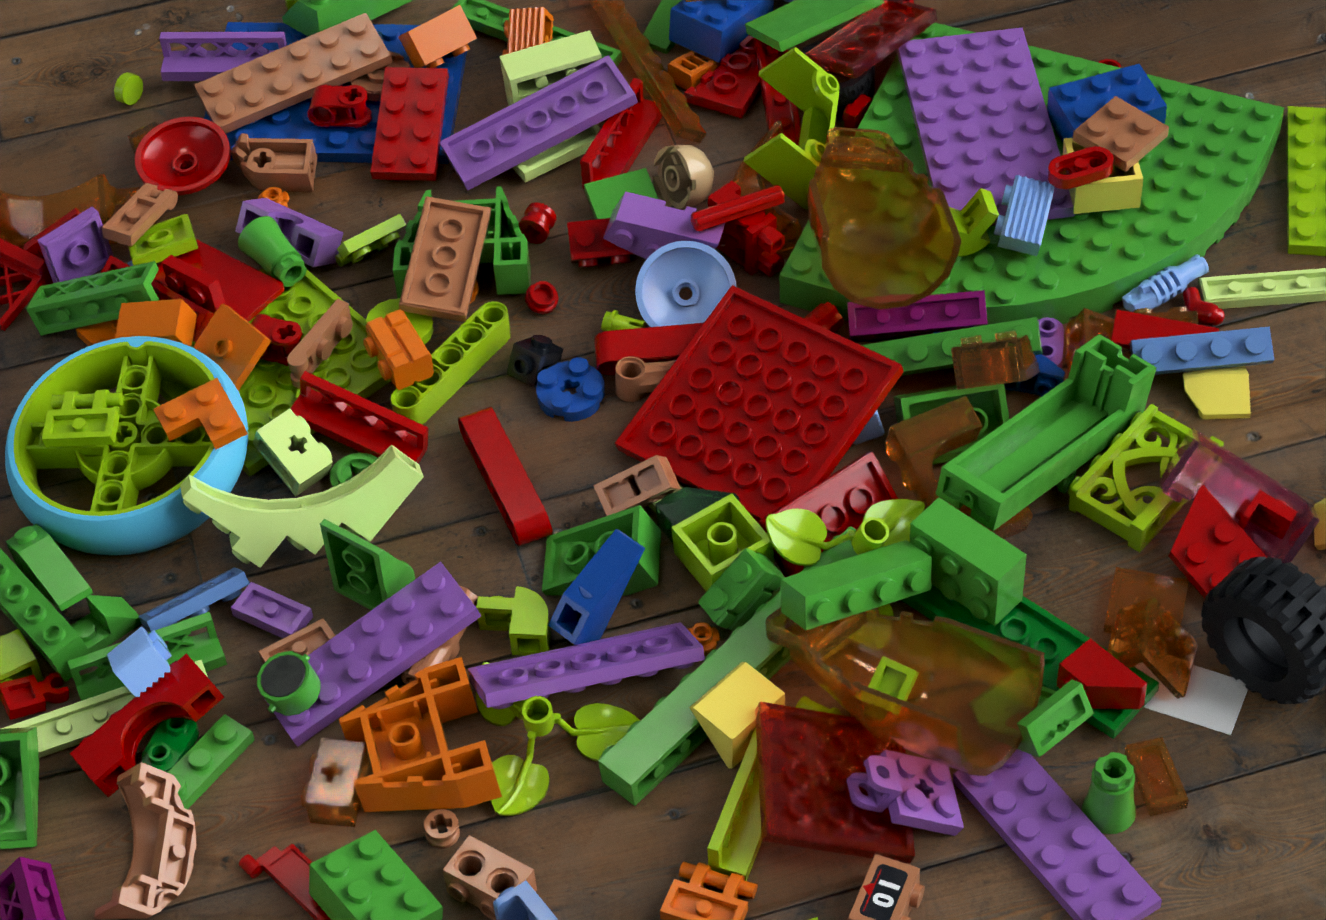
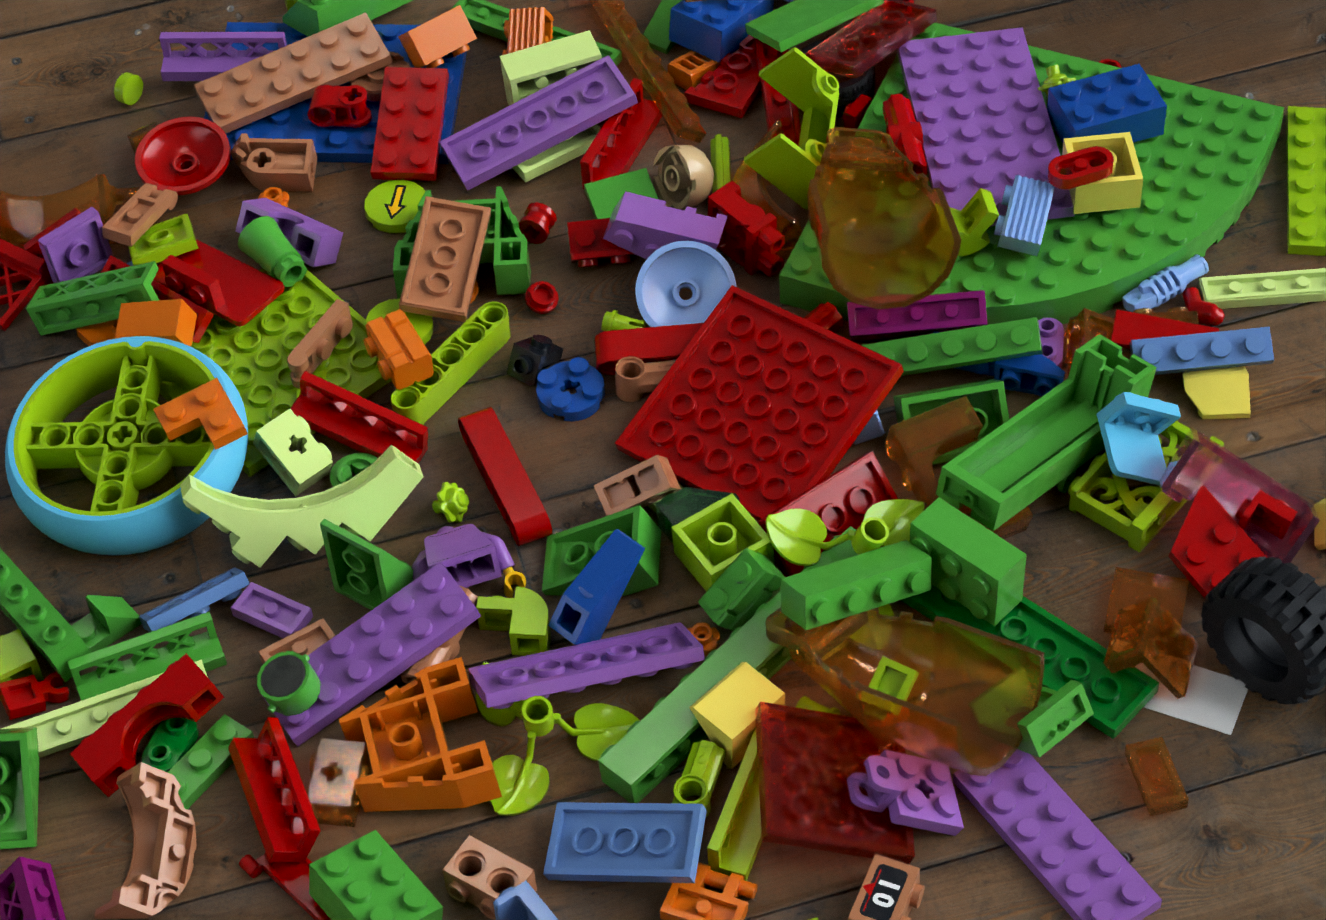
(47, 567): bright green slope -> none
(82, 426): lime plate -> none
(140, 660): light blue brick -> none
(232, 344): orange plate -> none
(275, 793): none -> red fence
(283, 337): red piece -> none
(374, 238): lime plate -> none
(393, 205): none -> lime tile
(439, 817): nougat bush -> none
(451, 502): none -> lime plant
(469, 557): none -> medium lavender torso
(625, 842): none -> medium blue plate
(700, 774): none -> lime piece
(720, 161): none -> lime axle
(737, 208): red axle -> none
(905, 130): none -> red piece
(993, 361): clear orange slope -> none
(1054, 79): none -> lime plant
(1103, 677): red slope -> none
(1111, 794): bright green plant -> none
(1123, 131): nougat plate -> none
(1131, 435): none -> medium azure bracket

